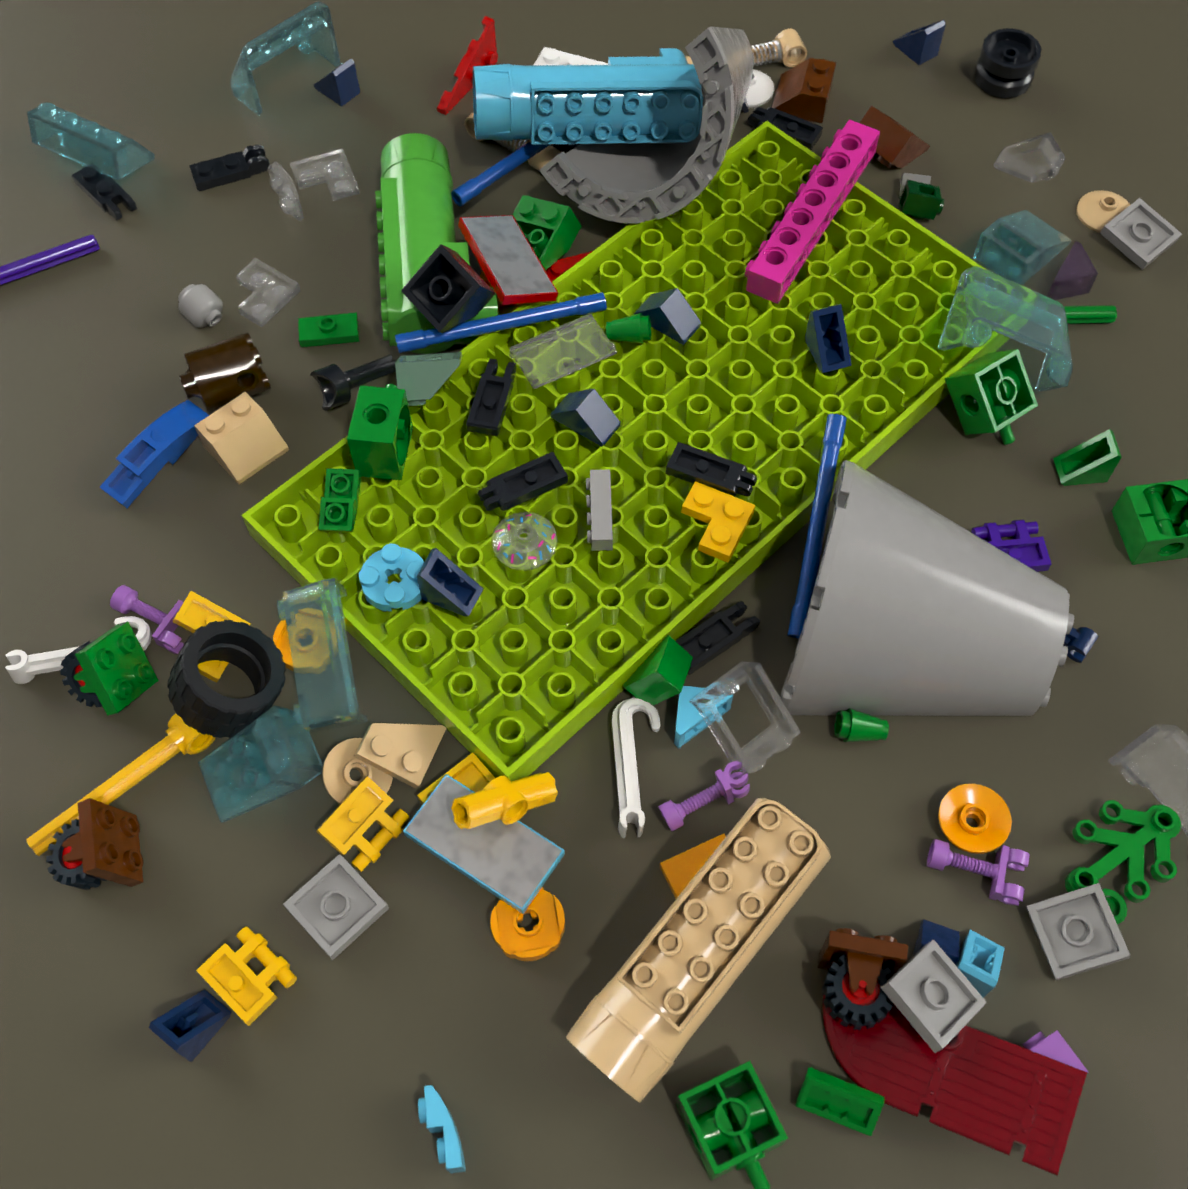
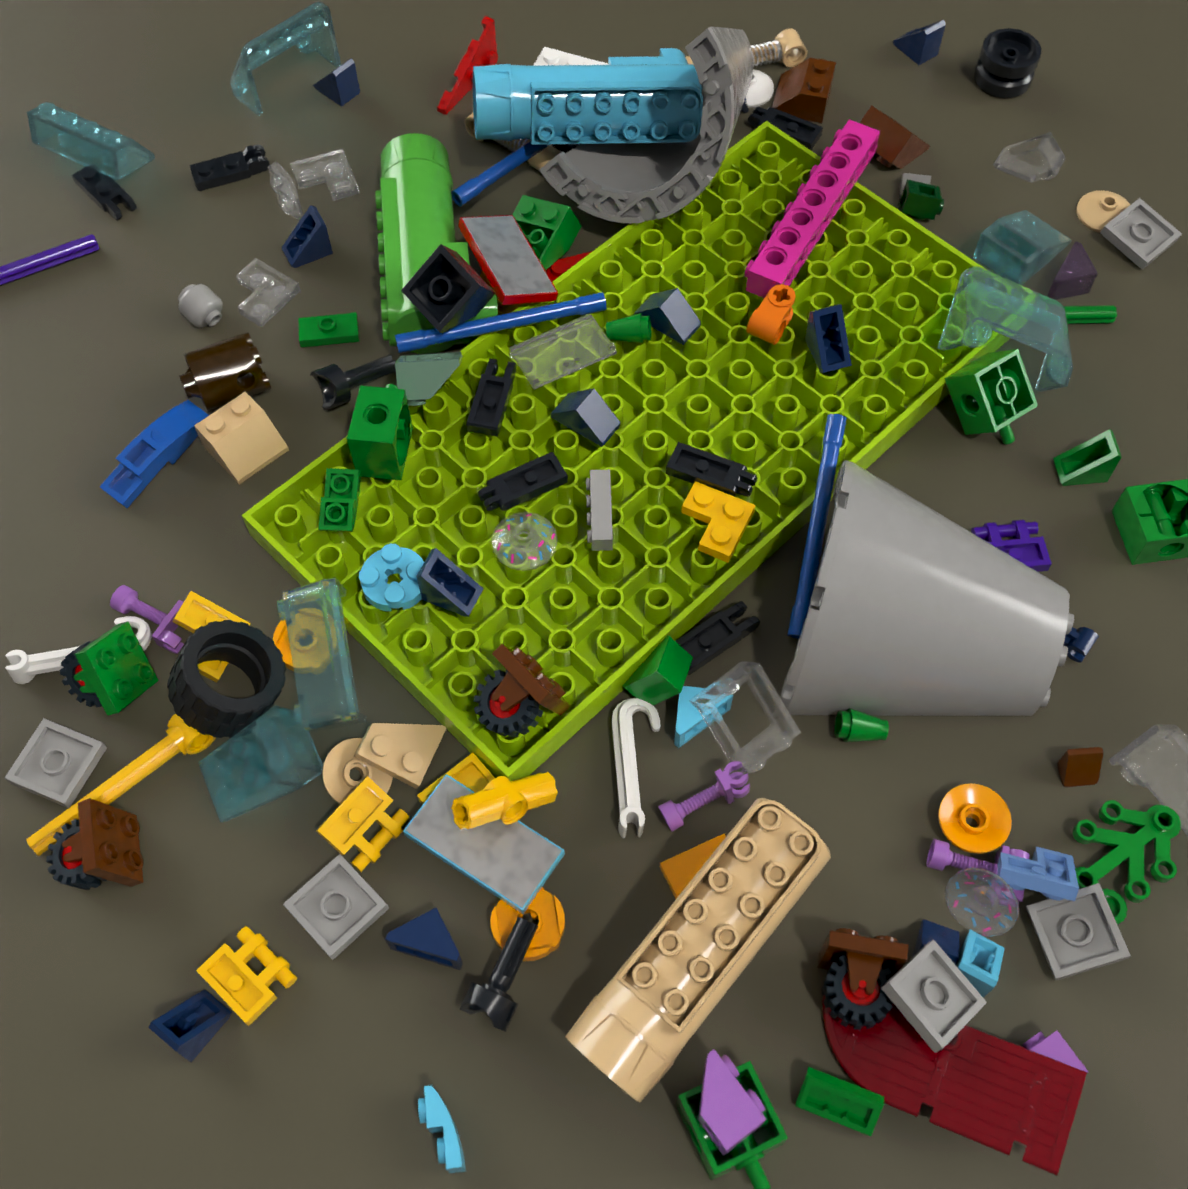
(56, 763): none -> light grey plate
(308, 240): none -> dark blue slope
(426, 939): none -> dark blue slope
(493, 997): none -> black piece
(513, 697): none -> plate
(725, 1107): none -> medium lavender slope
(773, 314): none -> orange piece
(973, 910): none -> clear dish
(1046, 873): none -> medium blue plate
(1080, 766): none -> reddish brown slope

